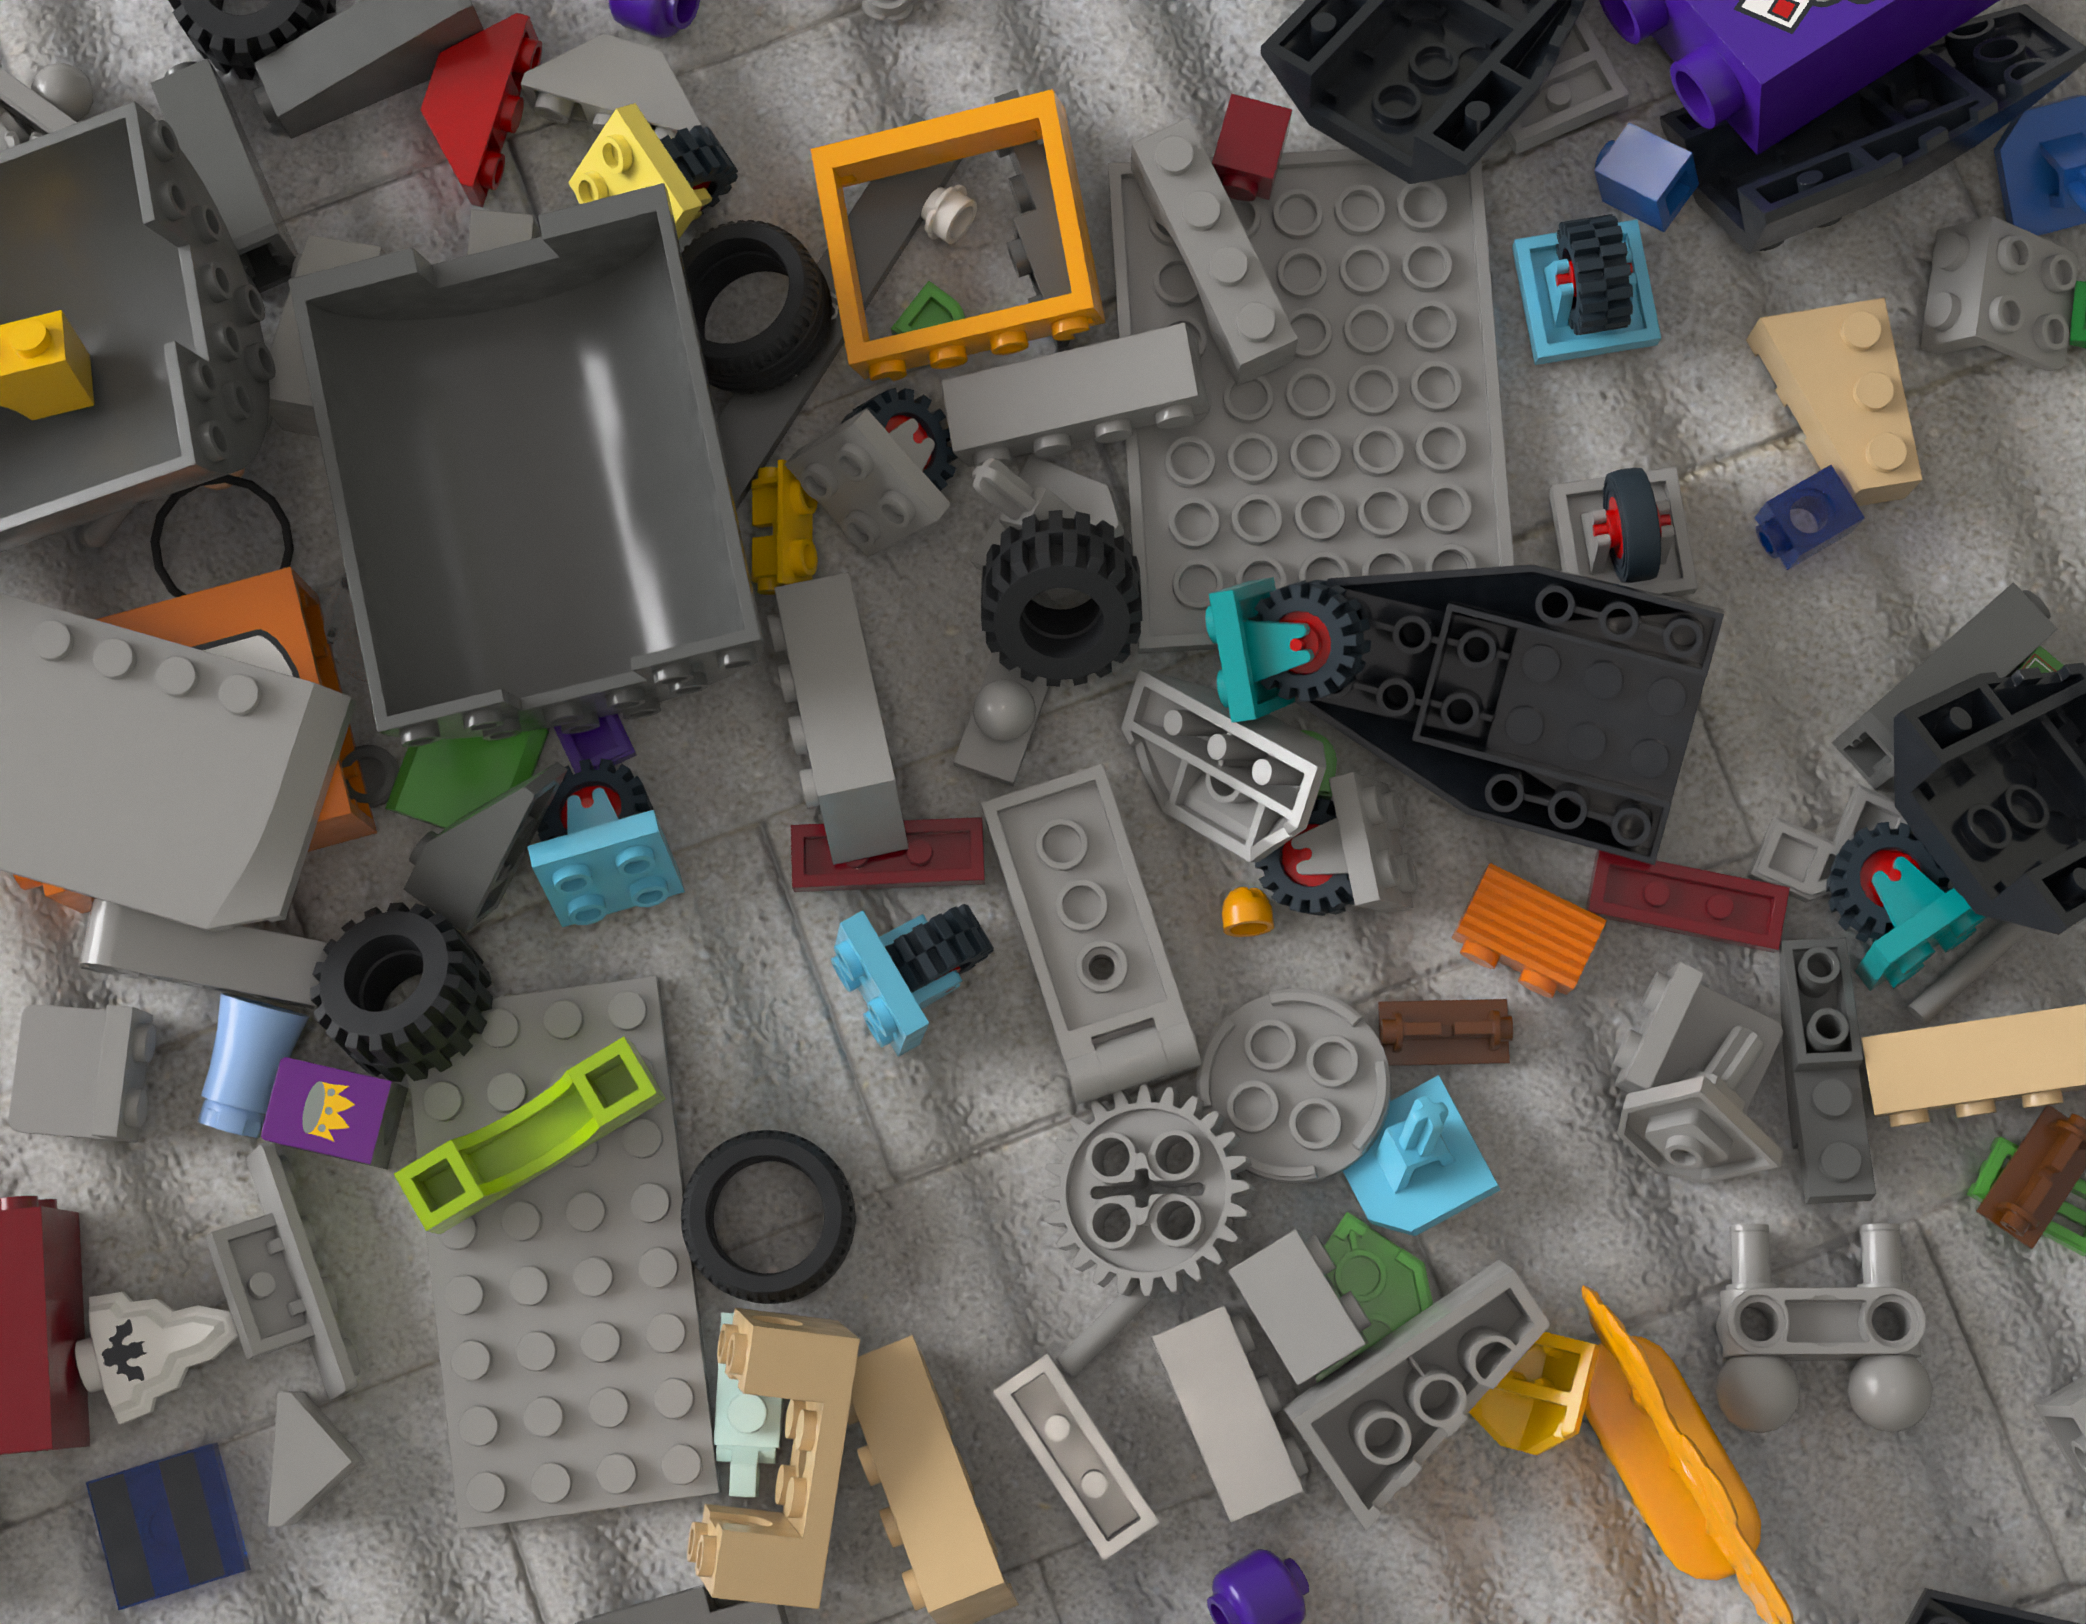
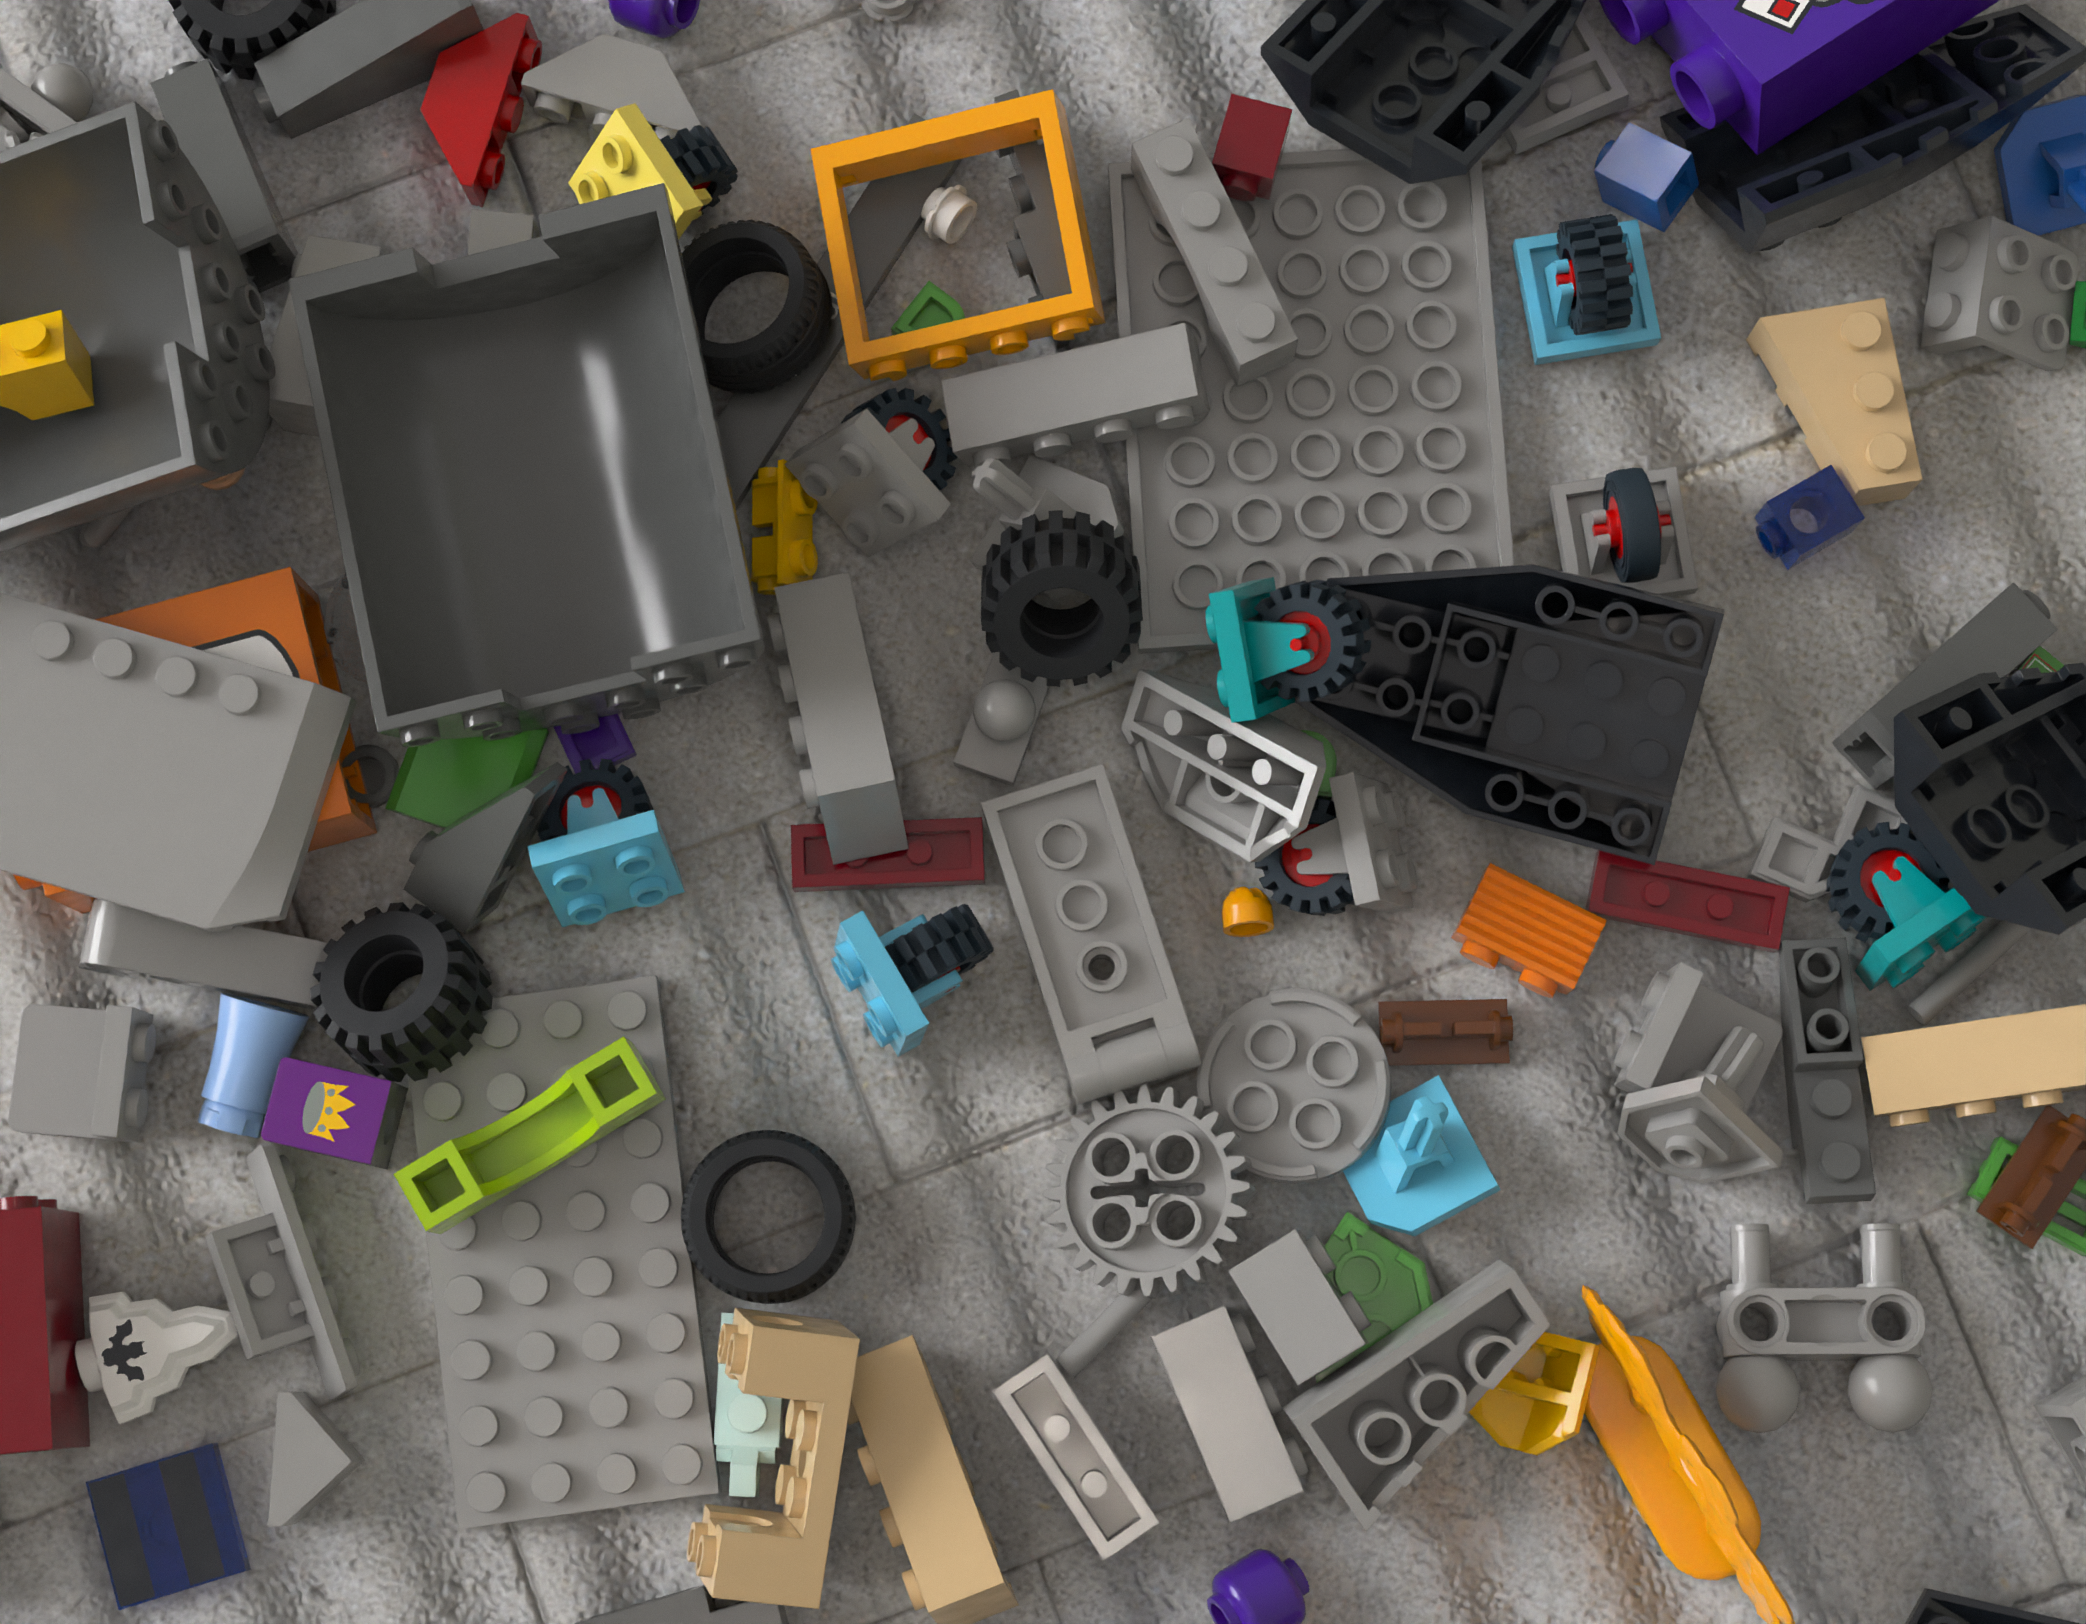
(229, 479): black piece -> none

